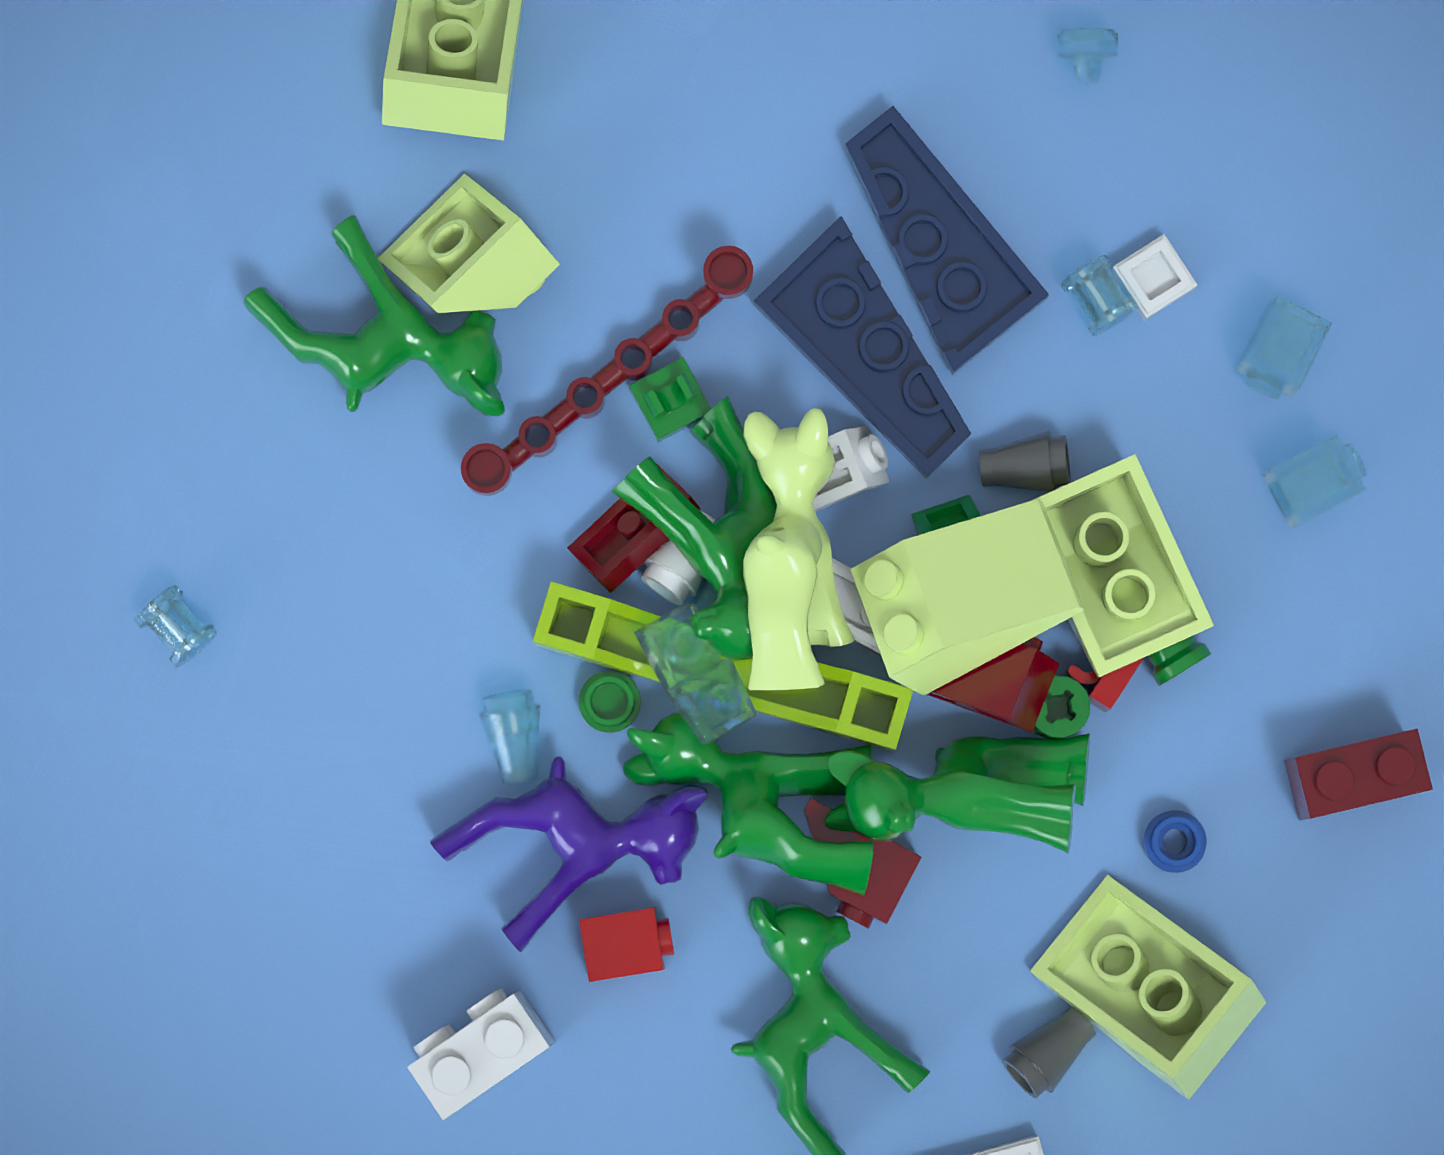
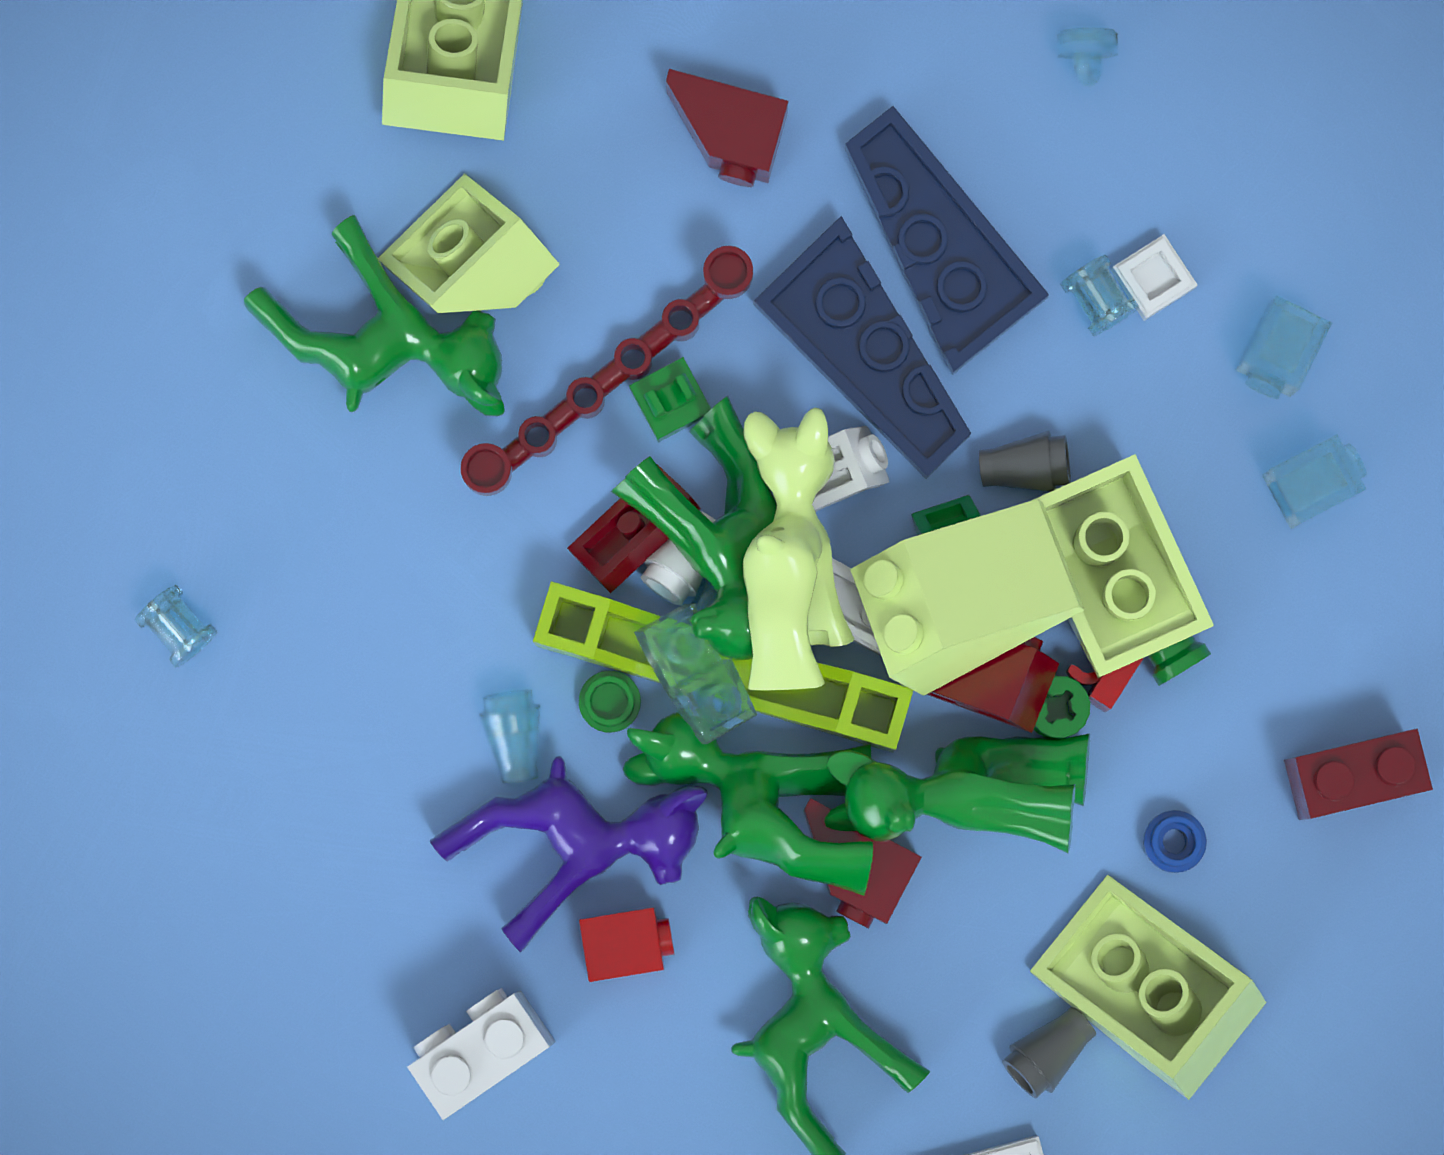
(730, 125): none -> dark red slope

